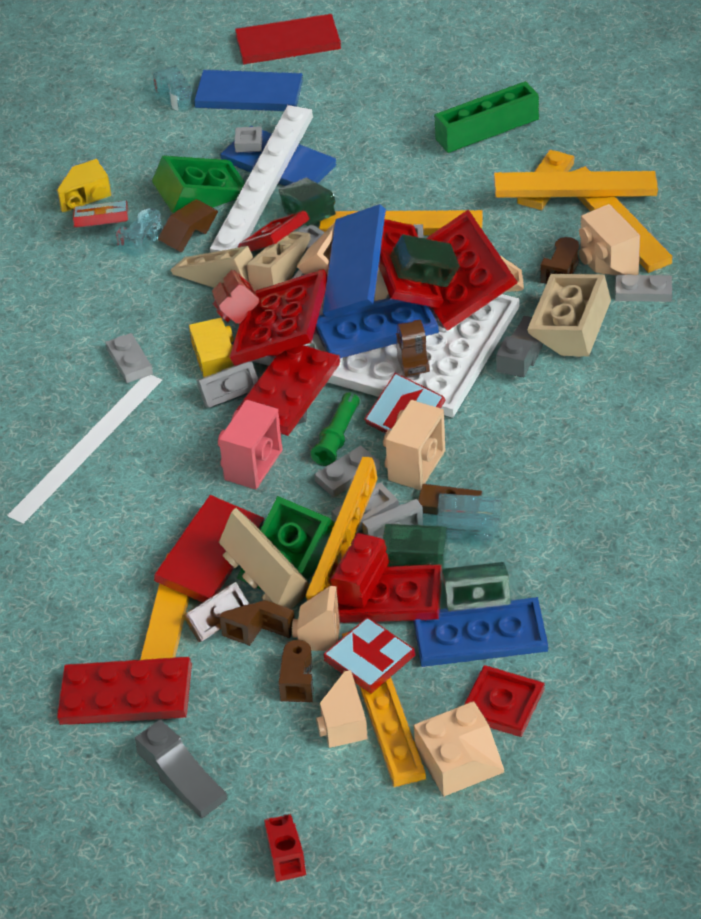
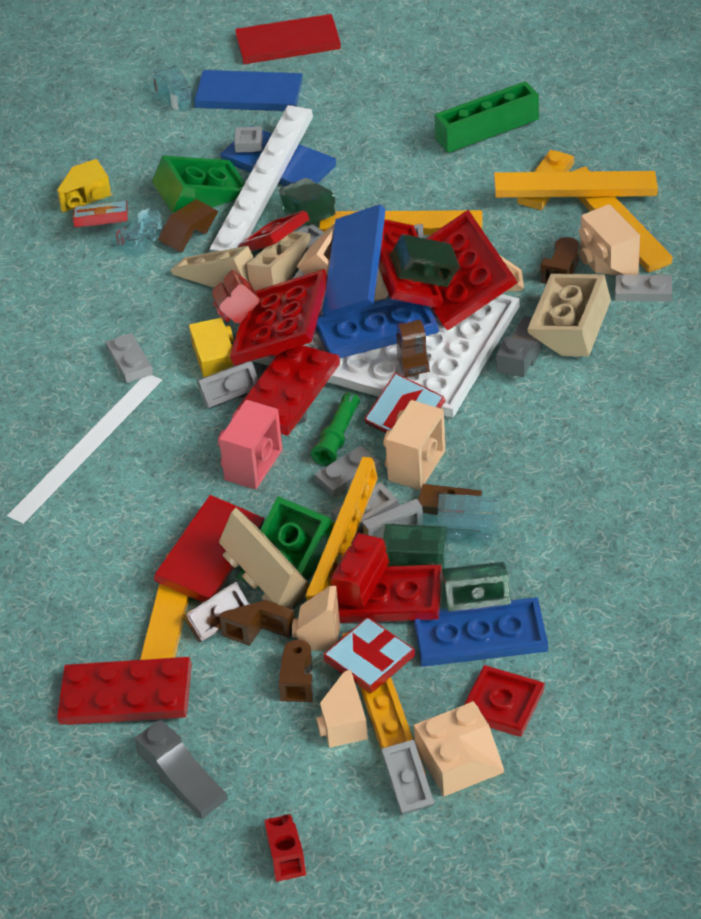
(407, 777): none -> light grey plate

